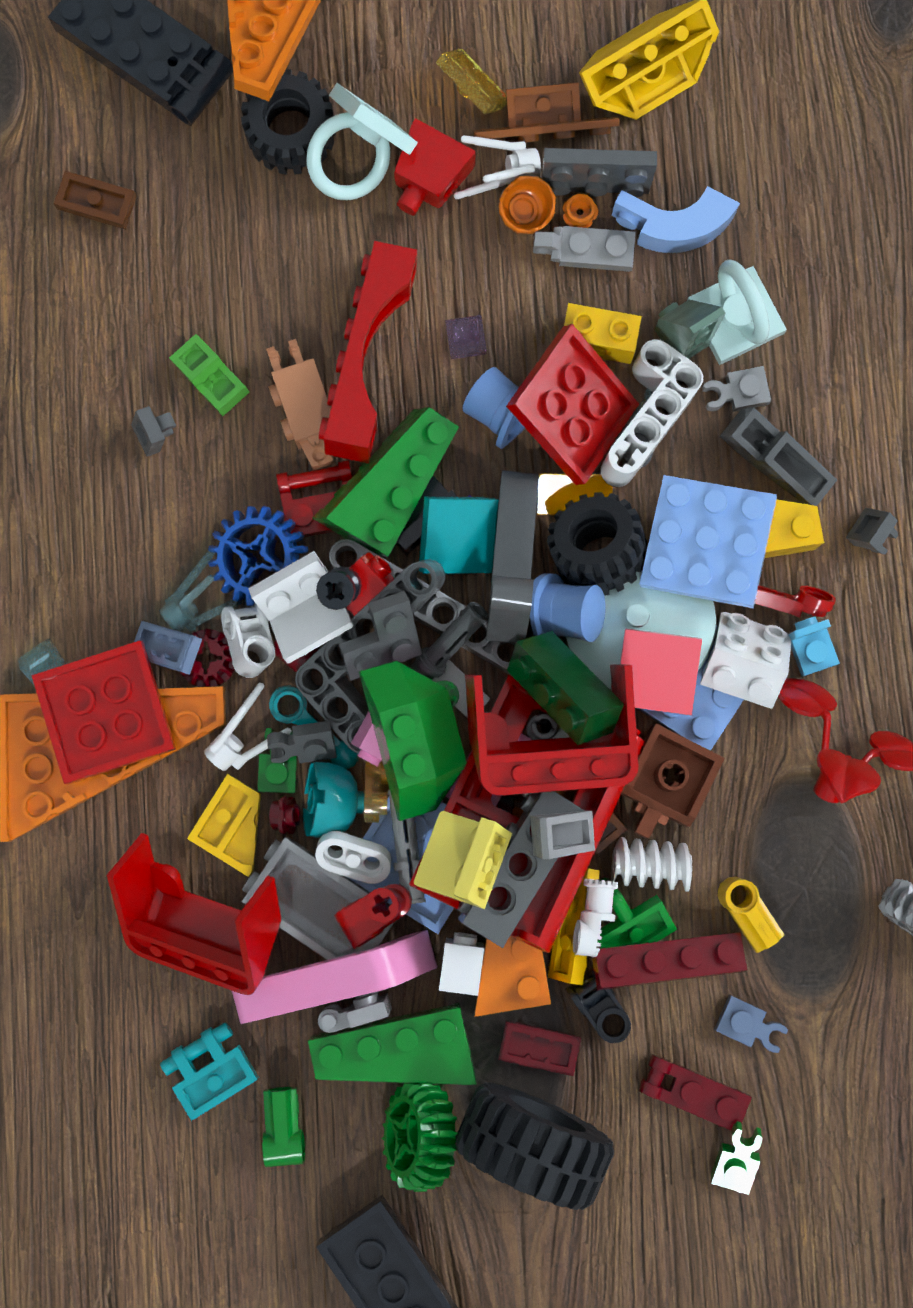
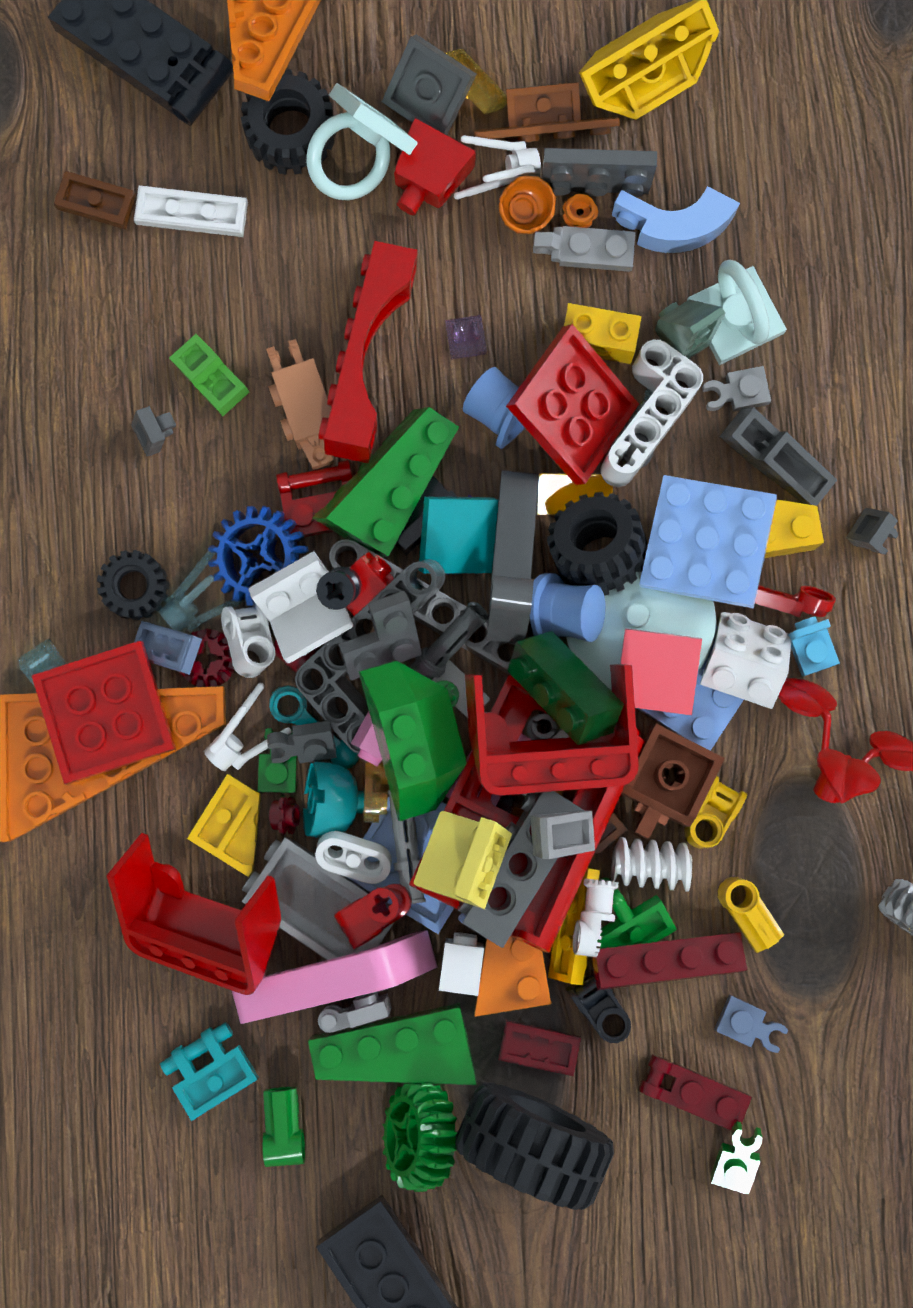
(114, 572): none -> black tyre
(190, 211): none -> white tile
(428, 85): none -> dark grey plate
(717, 813): none -> yellow piece

